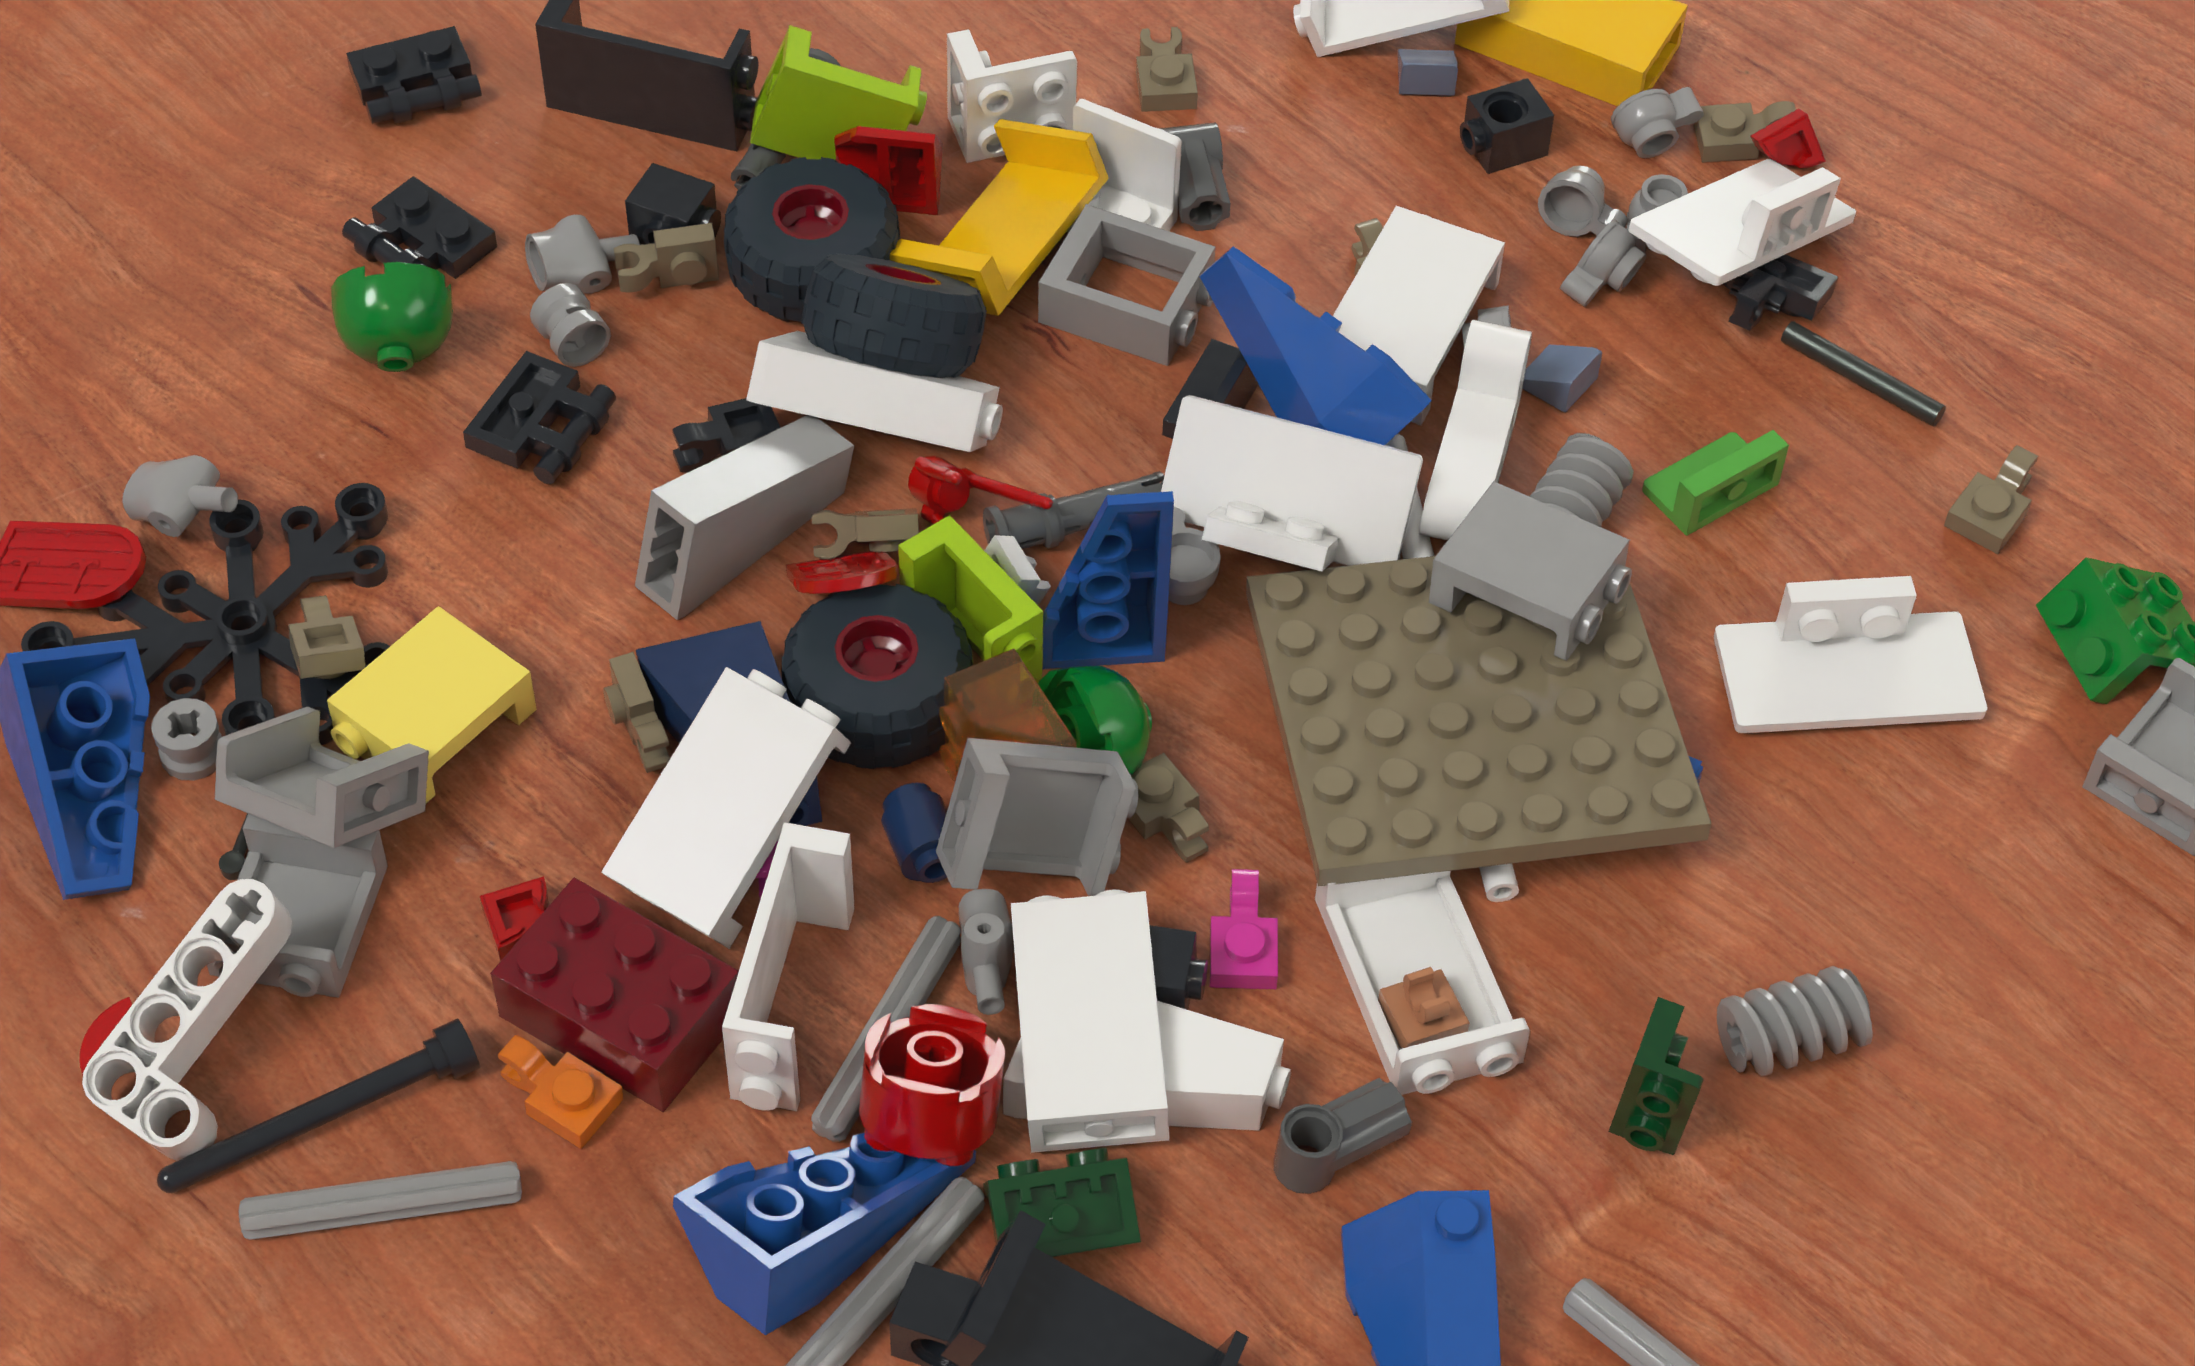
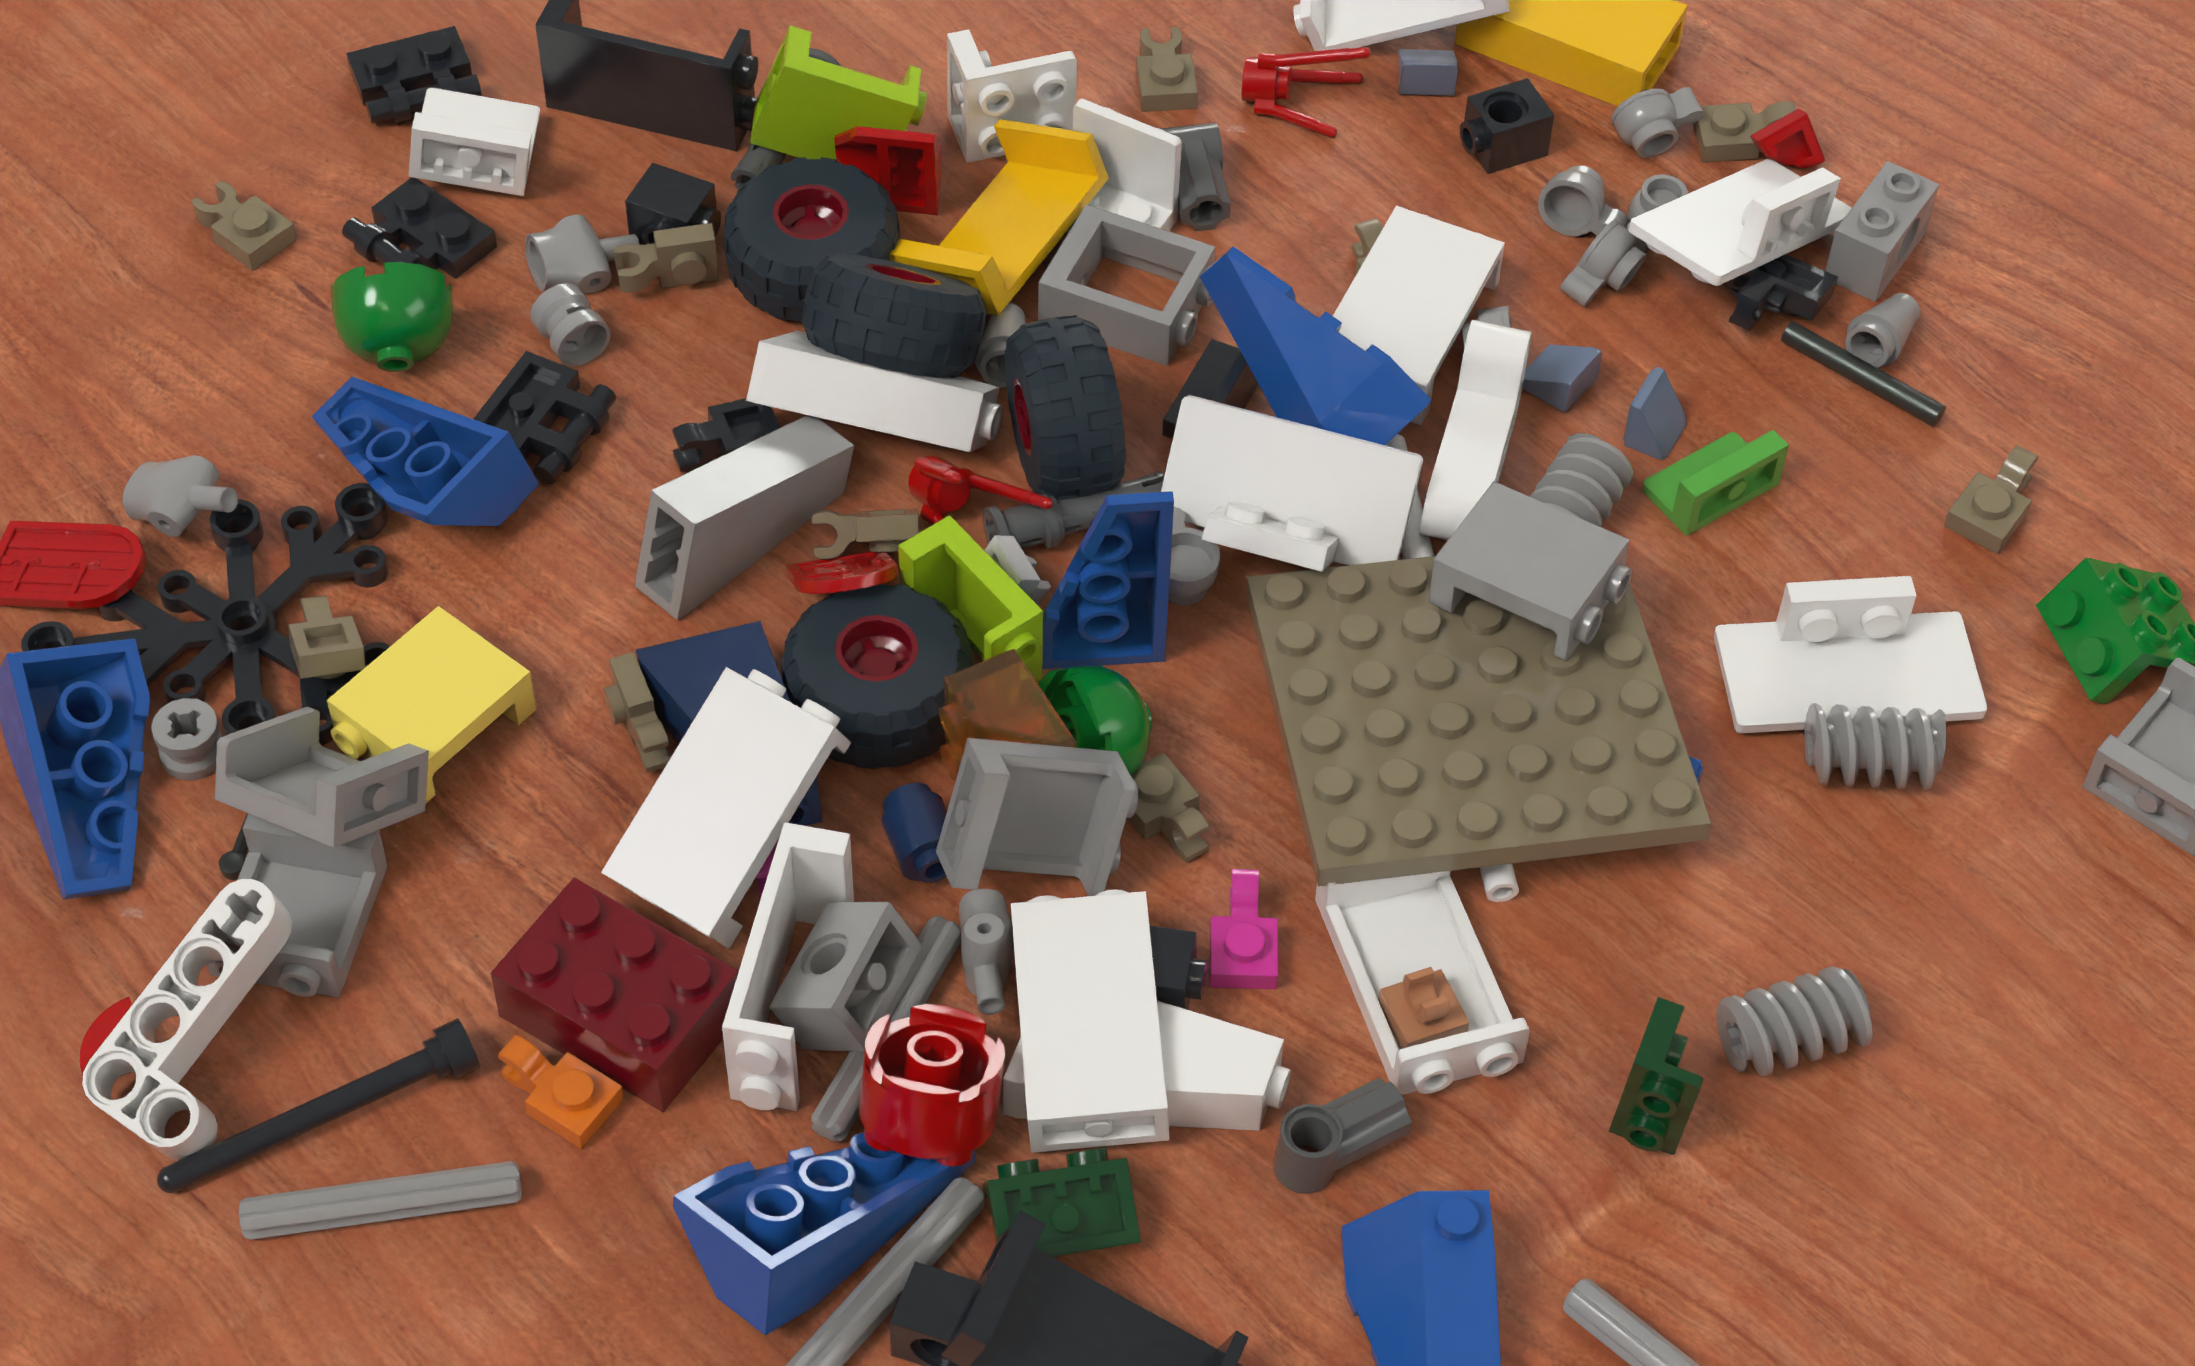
(247, 230): none -> dark tan plate
(427, 457): none -> blue wedge
(473, 141): none -> white bracket
(513, 912): red tile -> none
(846, 975): none -> light grey brick
(991, 352): none -> light grey cone
(1065, 407): none -> black wheel
(1271, 75): none -> red plant
(1654, 417): none -> sand blue slope
(1875, 744): none -> light grey piece
(1881, 230): none -> light grey brick
(1883, 330): none -> light grey cone

